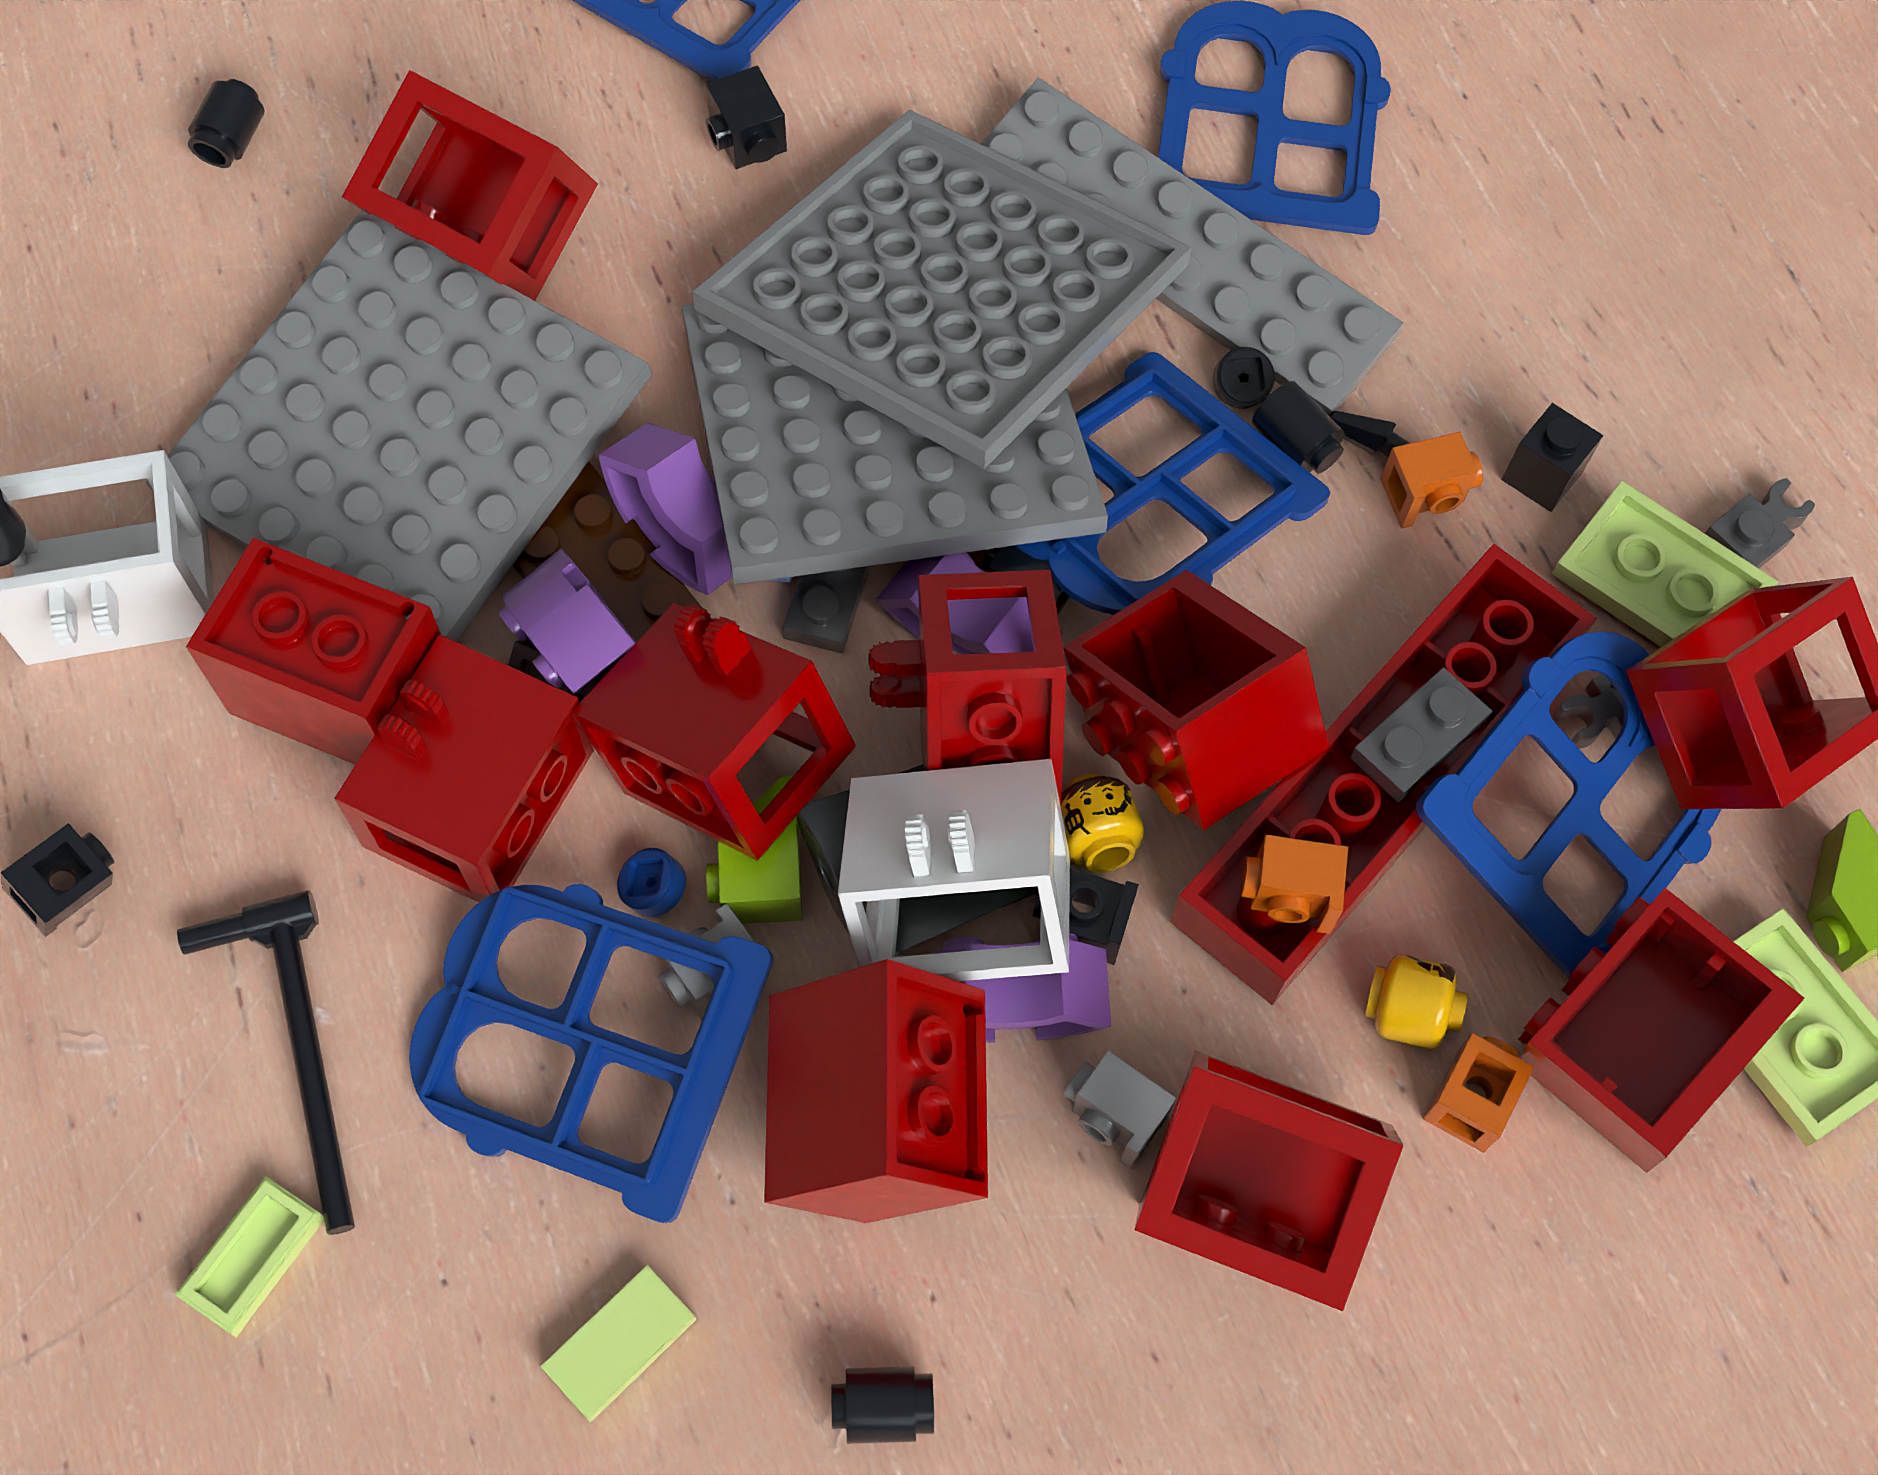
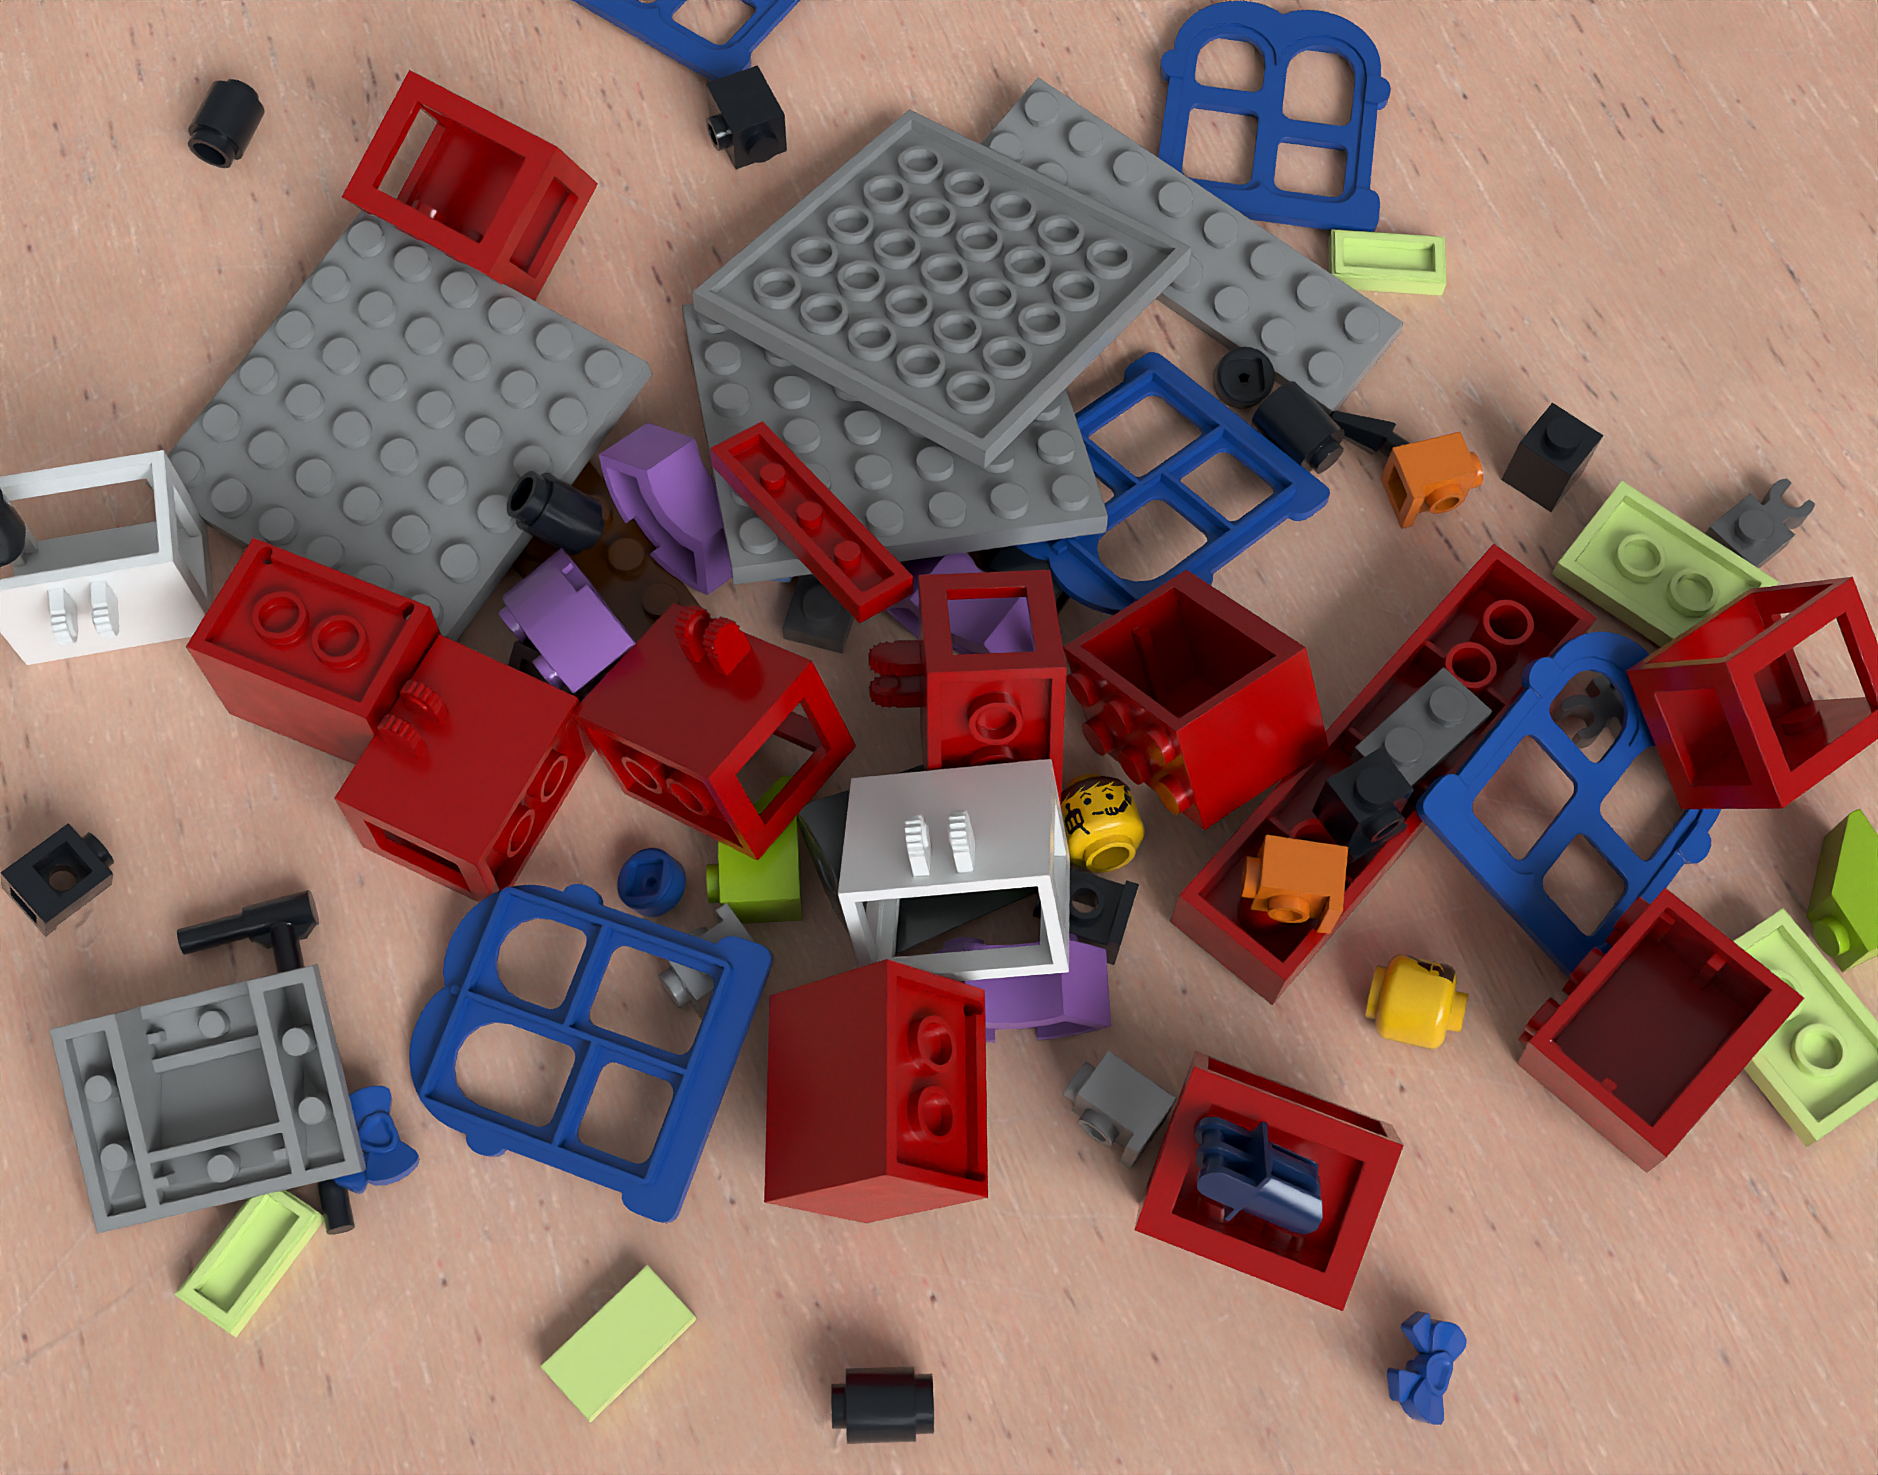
(207, 1099): none -> light grey slope
(384, 1153): none -> blue piece
(556, 512): none -> black brick
(812, 522): none -> red plate
(1257, 1175): none -> dark blue arm
(1364, 804): none -> black brick
(1388, 261): none -> yellowish green tile
(1428, 1375): none -> blue piece
(1468, 1115): orange brick -> none

